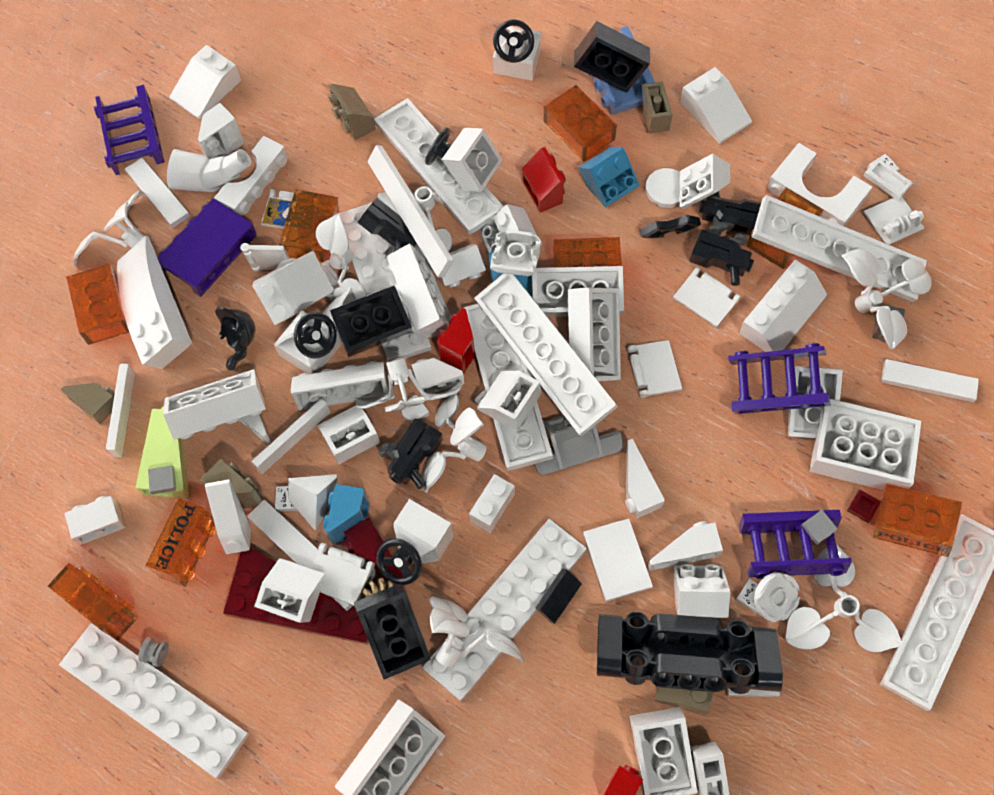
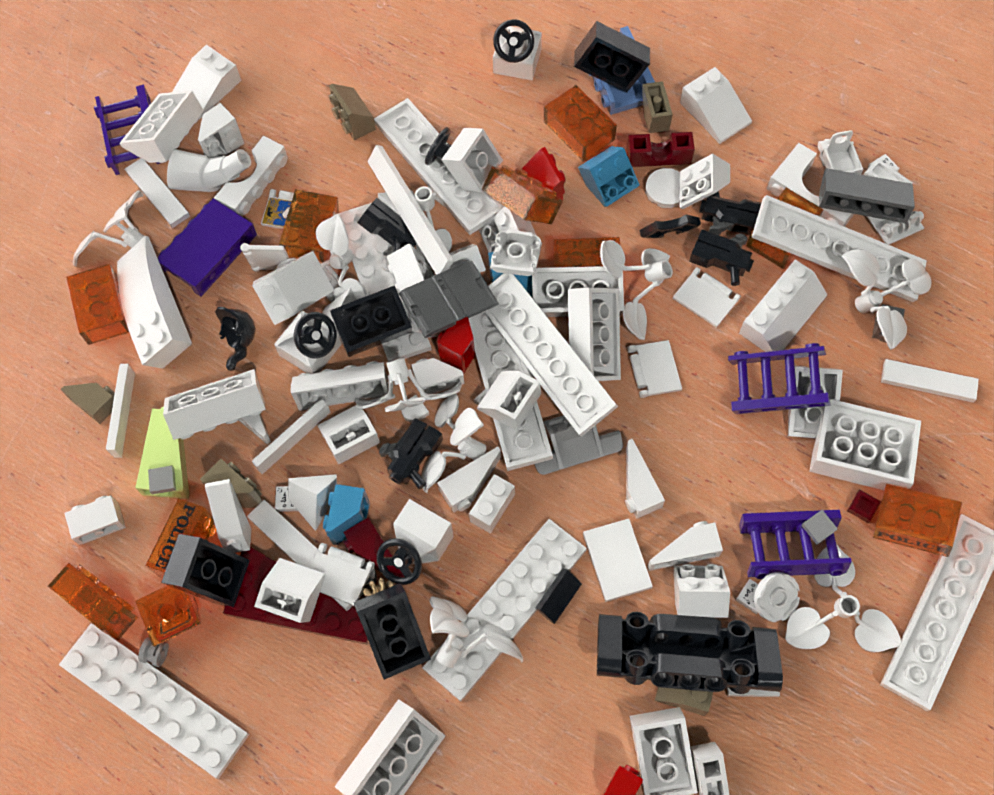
(163, 126): none -> white slope
(168, 613): none -> clear orange slope
(205, 570): none -> black brick
(448, 298): none -> dark grey piece
(465, 484): none -> white slope
(522, 194): none -> clear orange brick
(656, 271): none -> white plant
(675, 151): none -> dark red arch
(840, 153): none -> white piece
(866, 195): none -> dark grey brick

